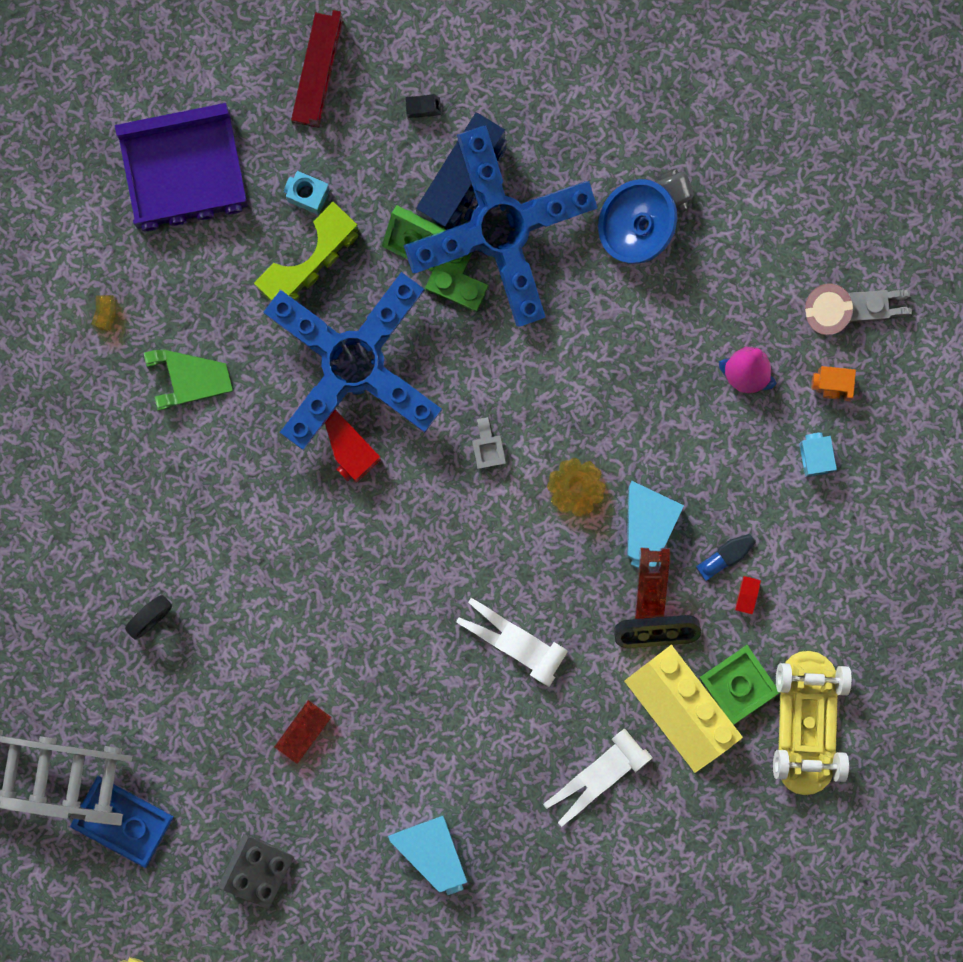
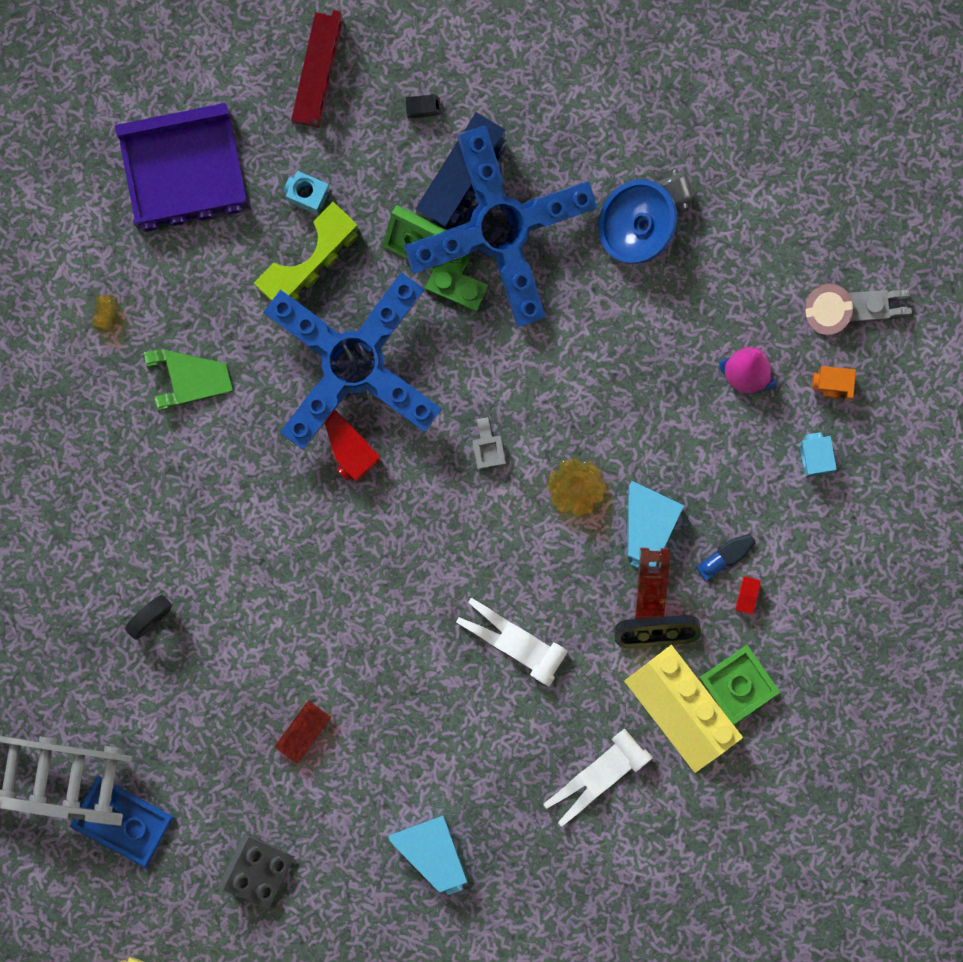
(809, 723): light yellow piece -> none

